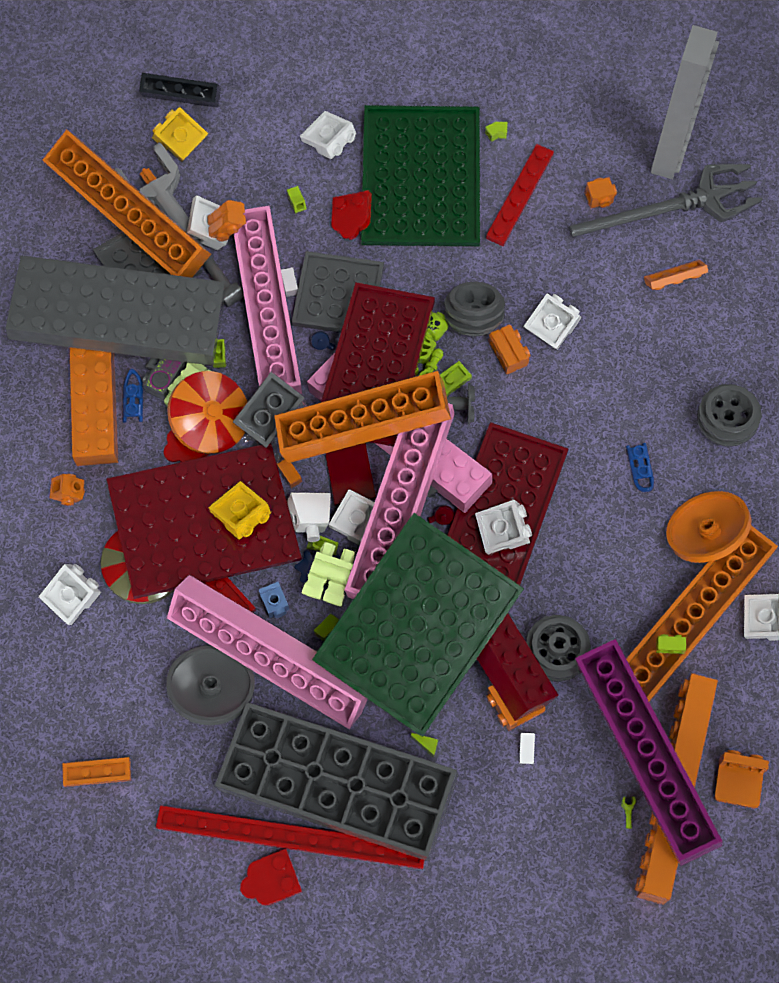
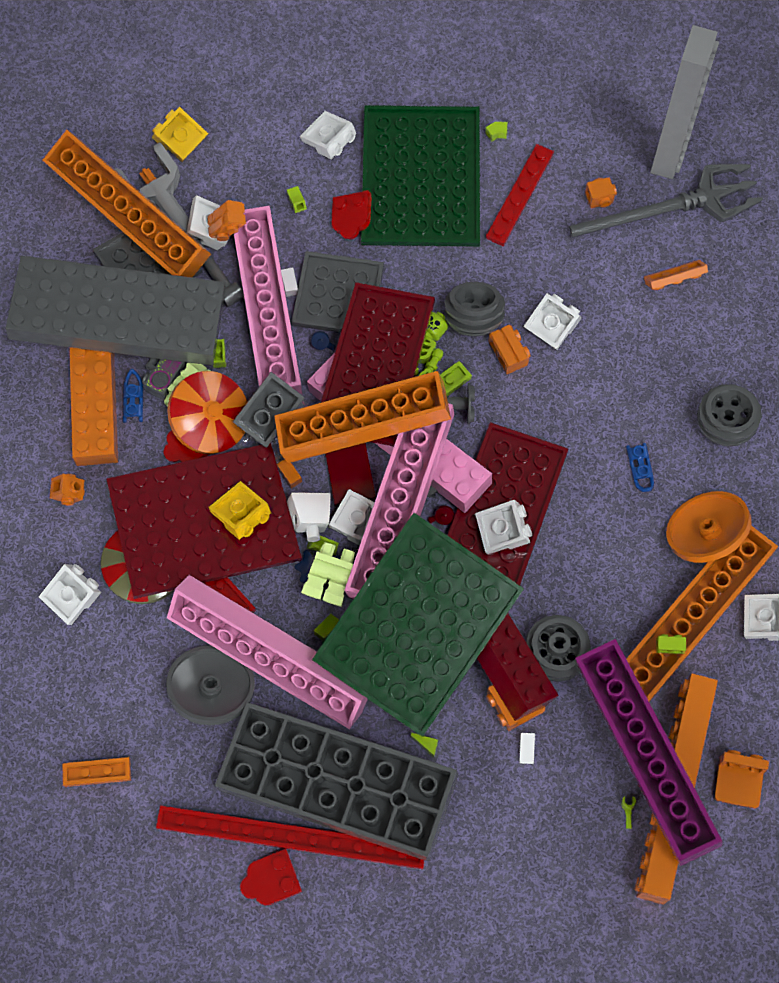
(179, 90): black brick -> none
(274, 609): medium blue brick -> none

